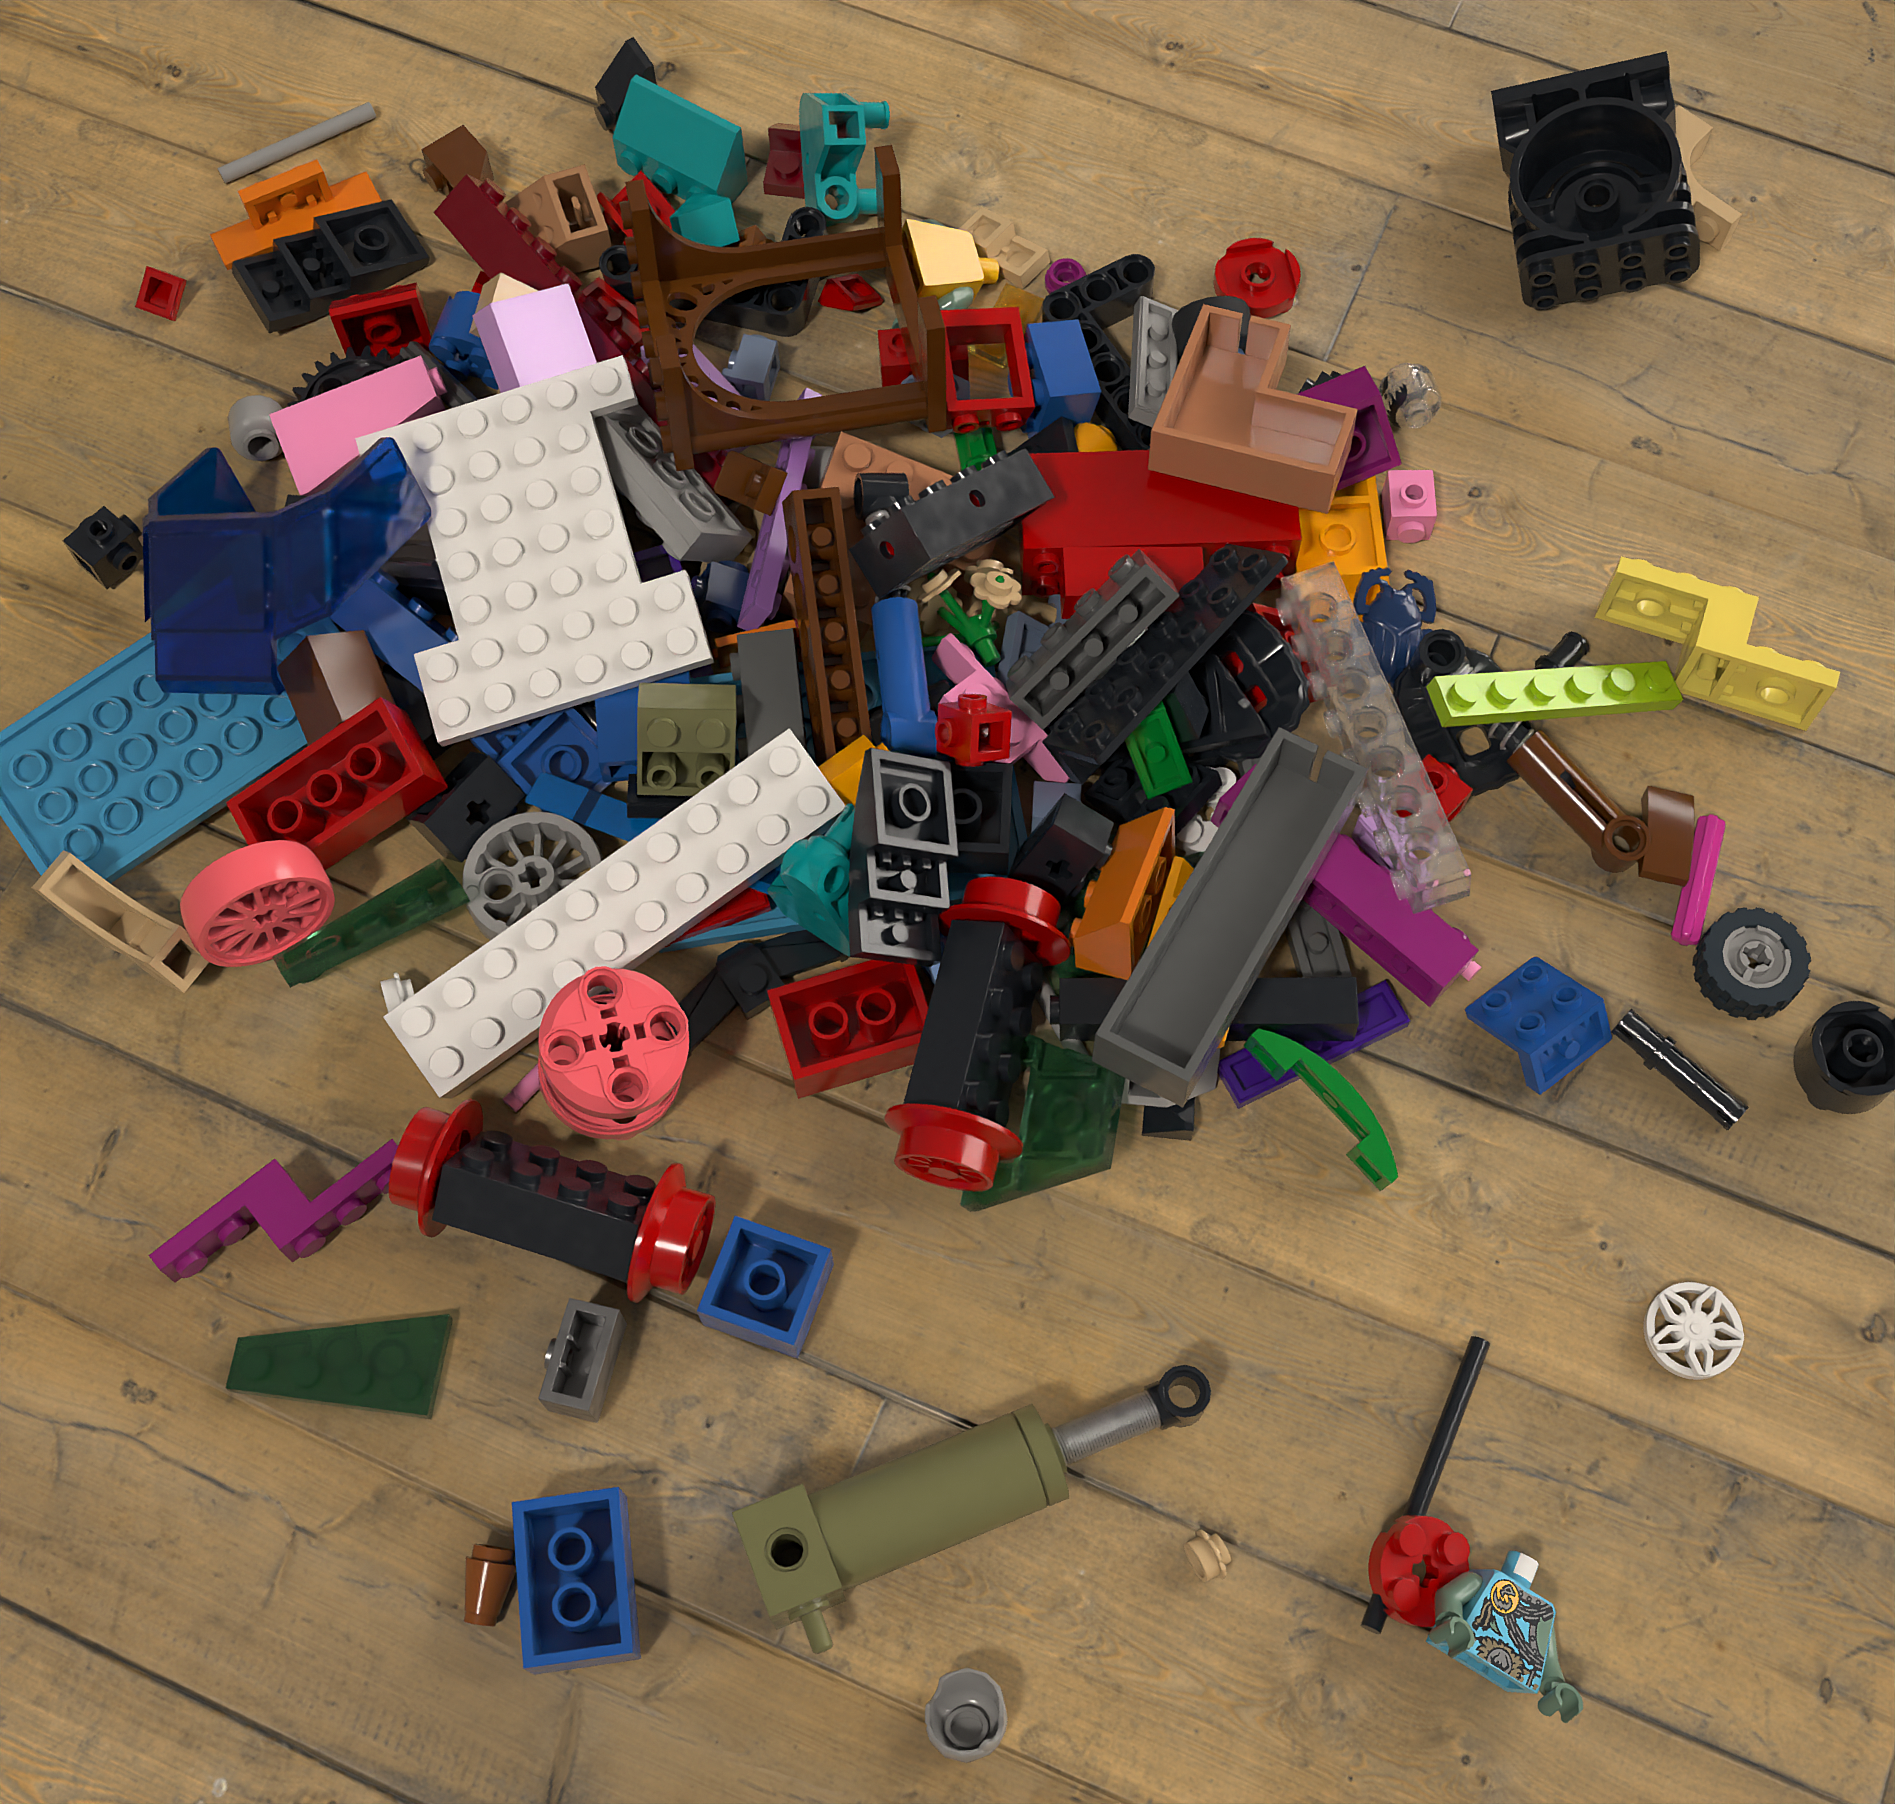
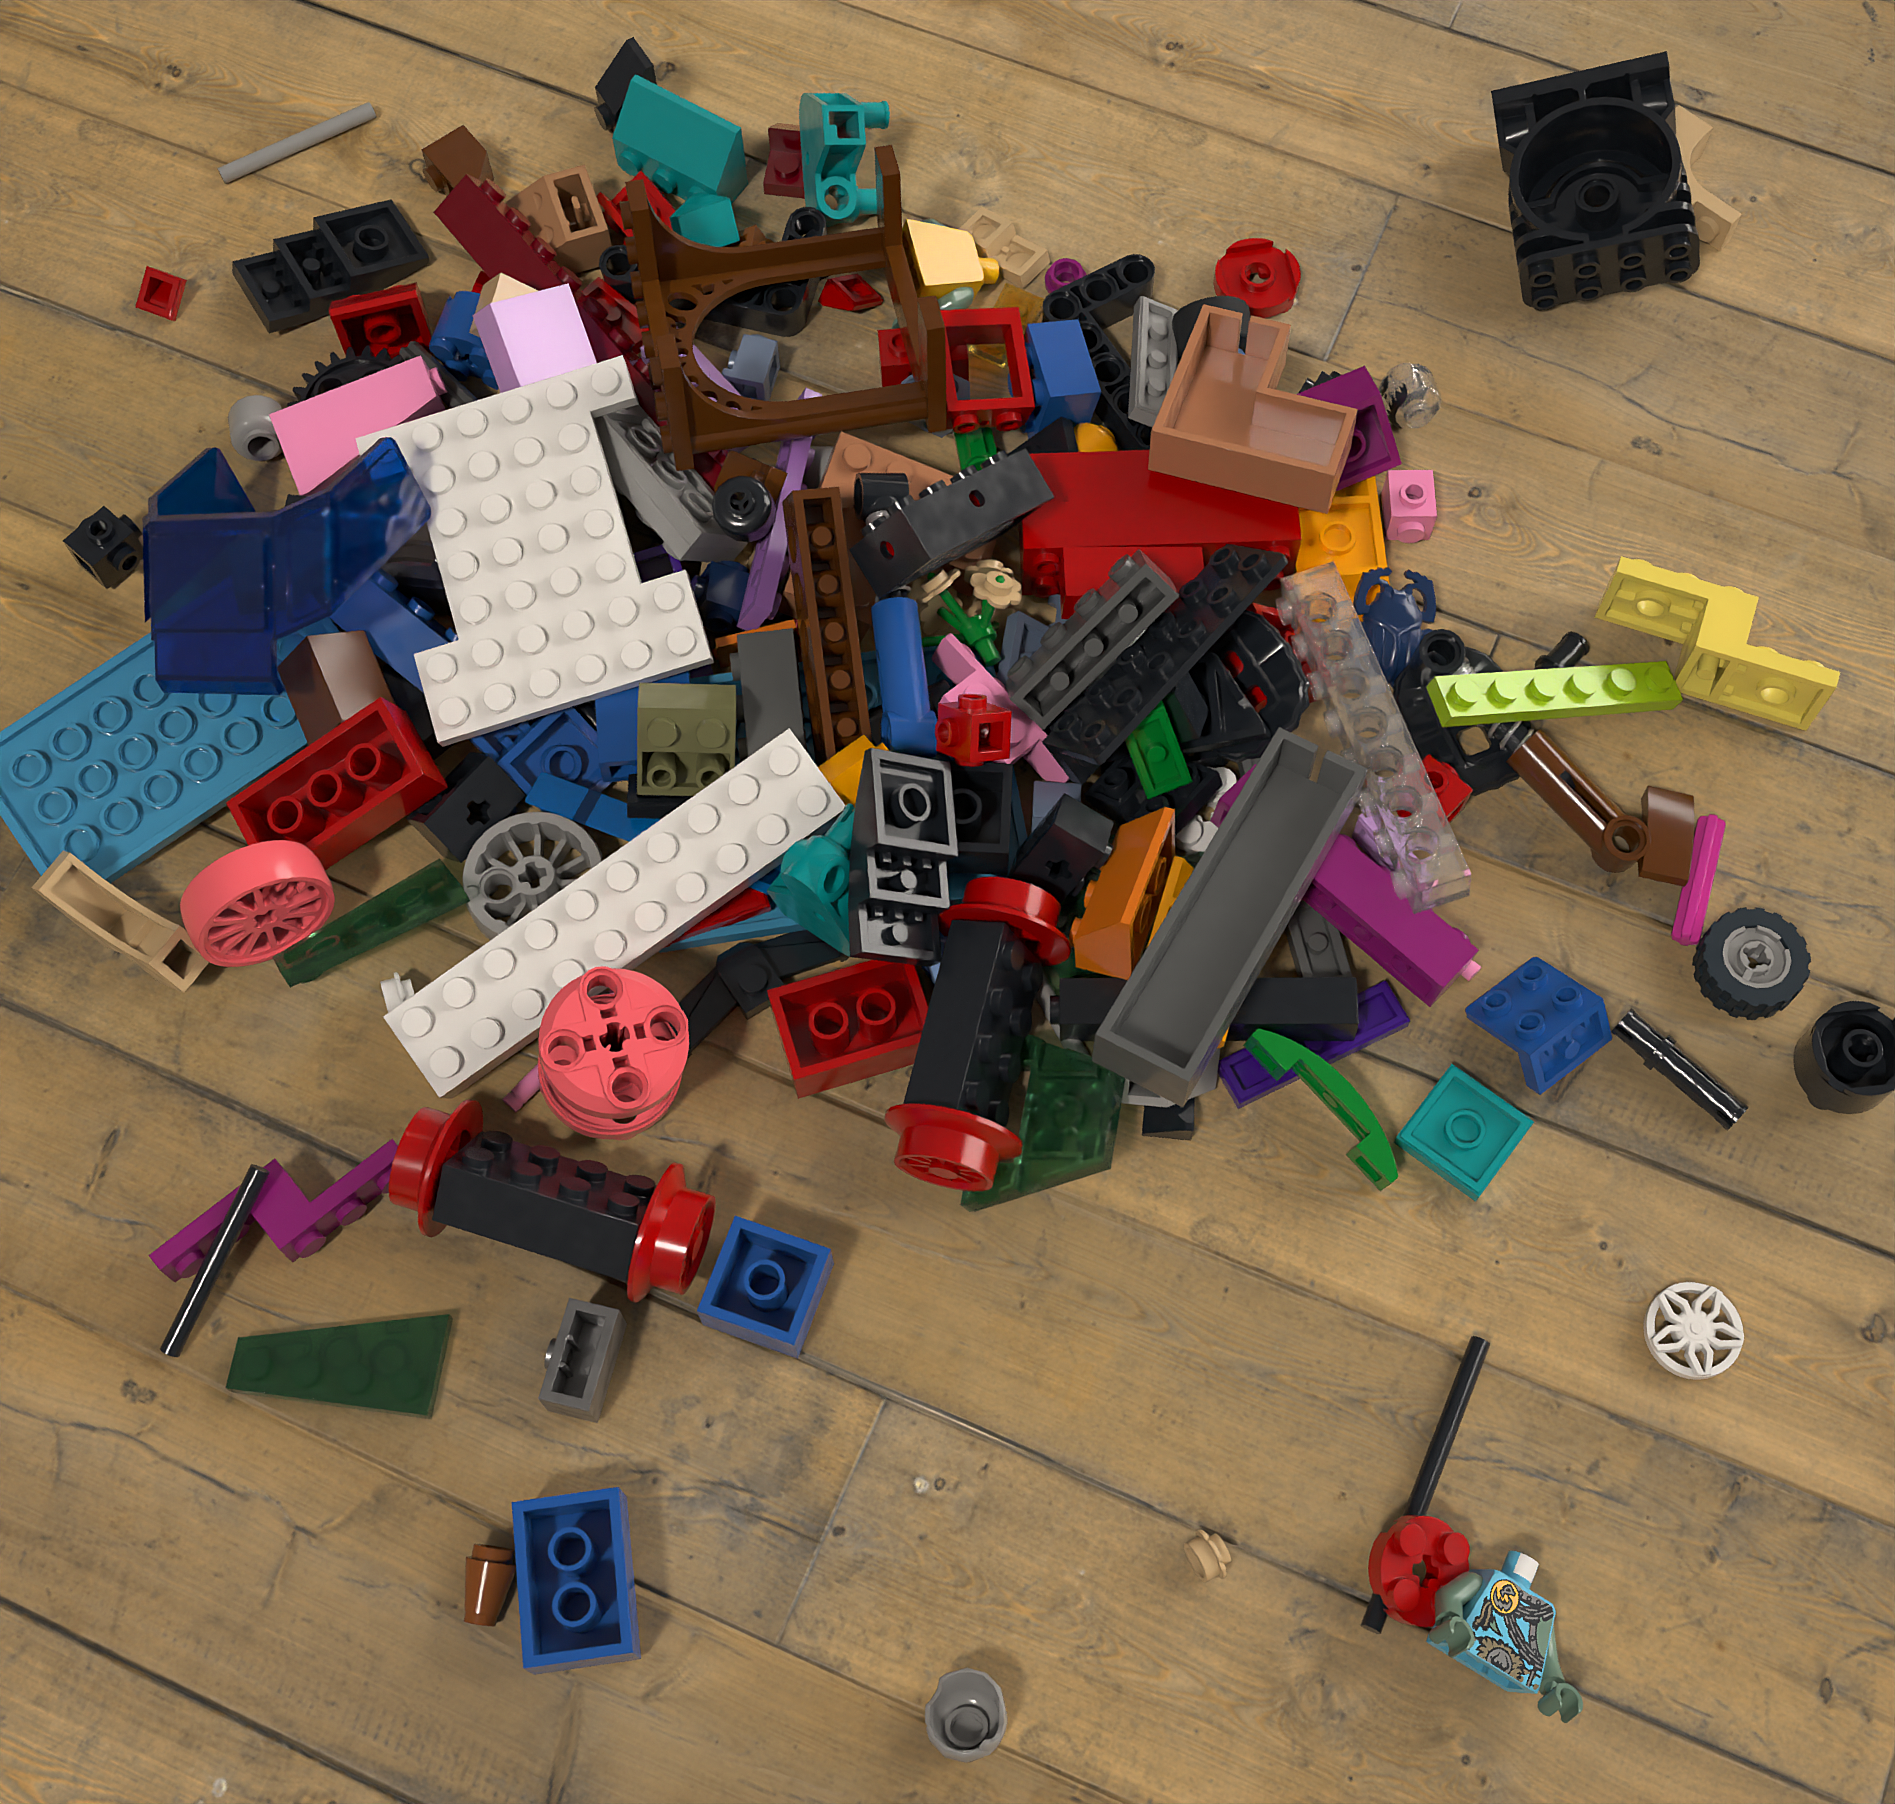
(214, 1260): none -> black bar
(287, 207): orange bracket -> none
(746, 523): none -> black head
(934, 1499): olive piece -> none
(1463, 1132): none -> teal tile

